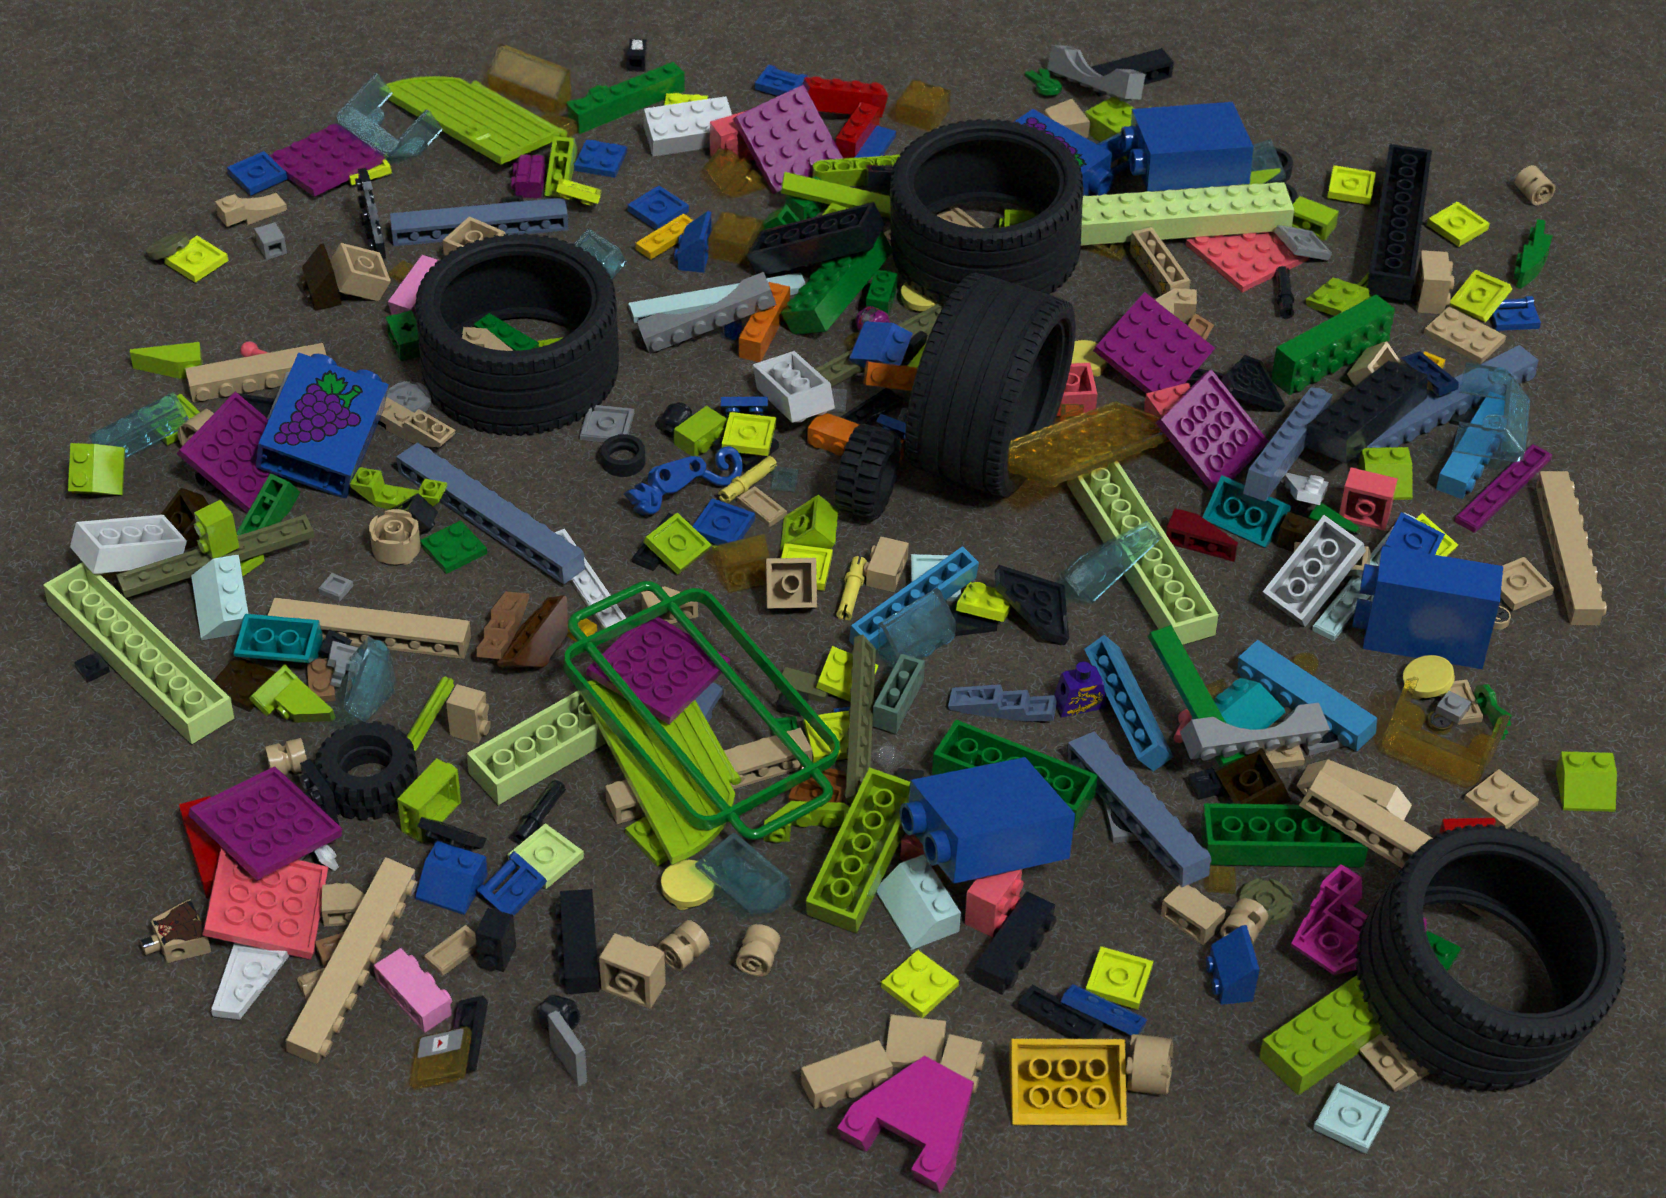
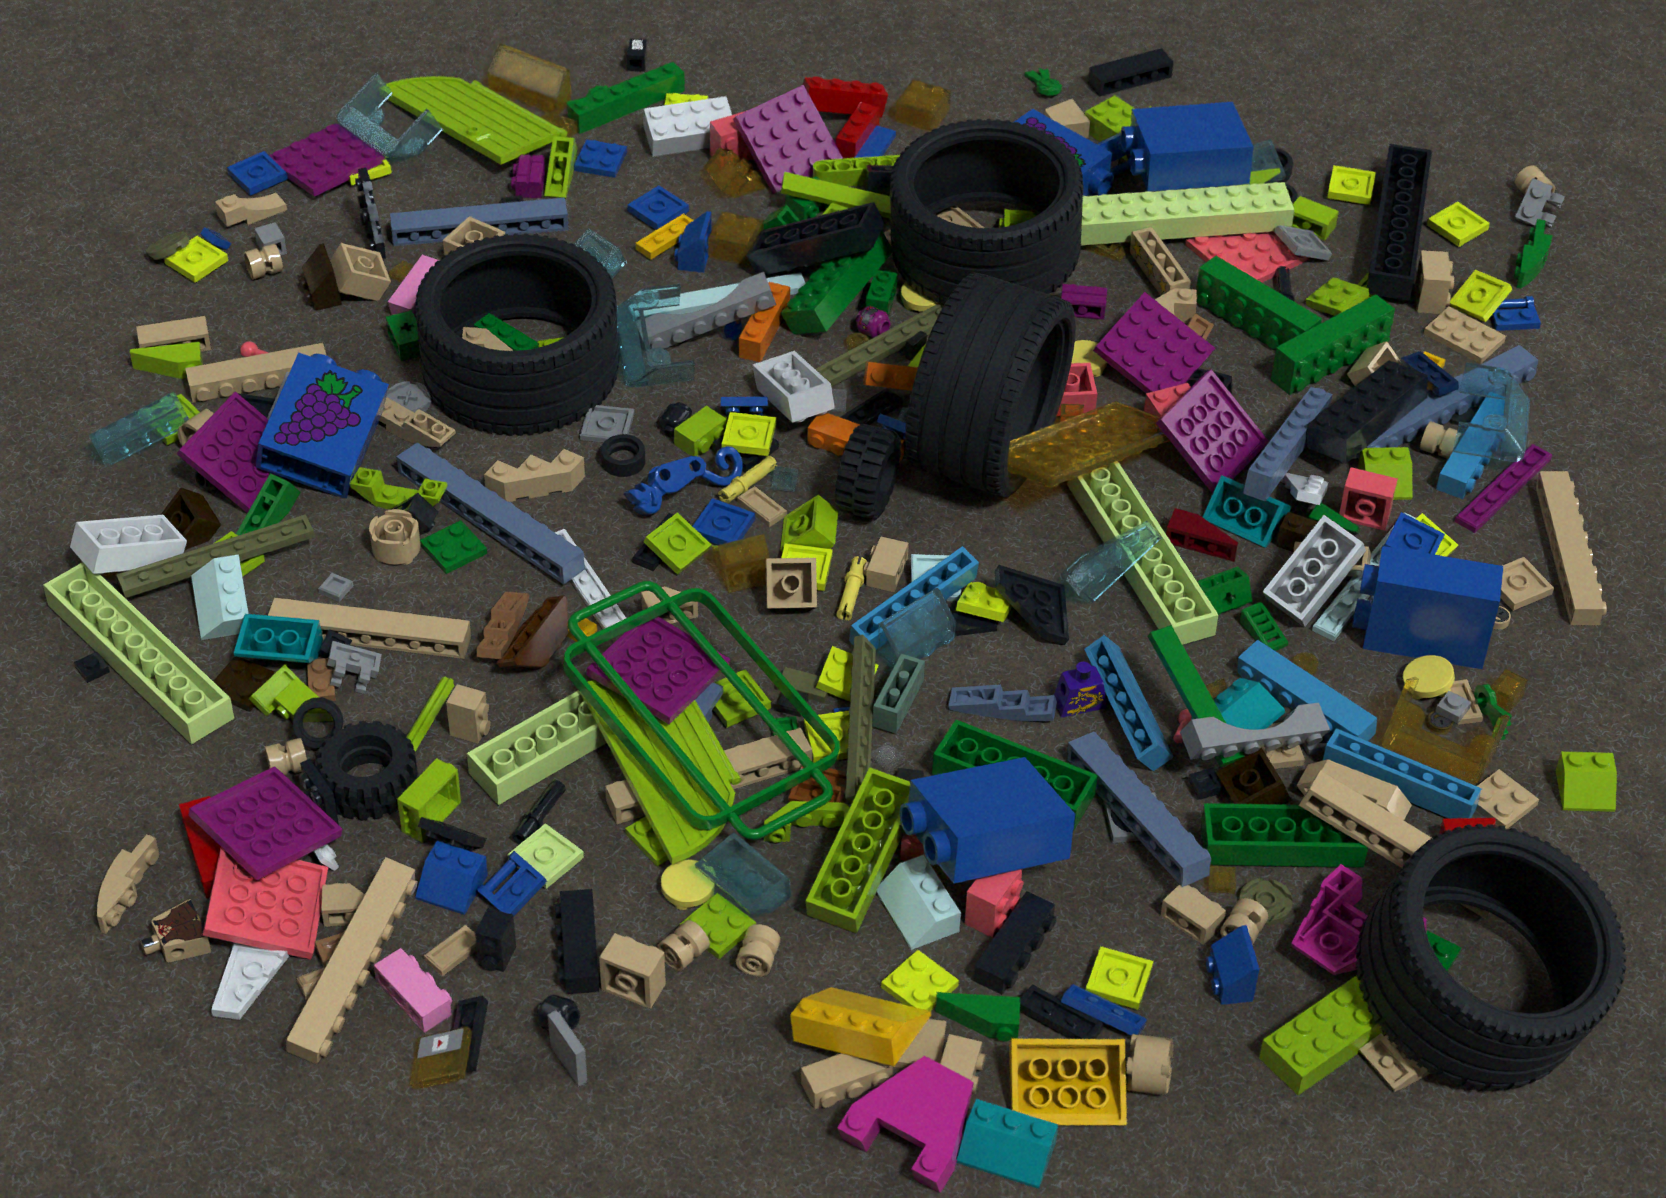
(96, 469): lime slope -> none
(118, 886): none -> tan slope
(175, 332): none -> tan brick
(215, 238): none -> blue tile
(216, 530): lime brick -> none
(263, 261): none -> tan wheel
(308, 705): none -> black tyre
(369, 679): clear light blue wedge -> none
(536, 476): none -> tan brick
(571, 189): neon yellow plate -> none
(639, 363): none -> clear light blue windscreen
(722, 924): none -> lime plate
(732, 706): none -> lime plate
(778, 81): blue plate -> none
(857, 1025): none -> yellow slope
(880, 343): blue slope -> none
(987, 1014): none -> green slope
(1007, 1143): none -> teal slope
(1086, 300): none -> magenta brick
(1120, 83): light grey arch -> none
(1227, 589): none -> green brick
(1251, 304): none -> green brick
(1252, 383): black plate -> none
(1258, 614): none -> green slope
(1351, 1118): light aqua plate -> none
(1417, 782): none -> dark azure brick
(1438, 440): none -> tan wheel
(1509, 689): none -> clear yellow brick
(1534, 201): none -> light grey plate

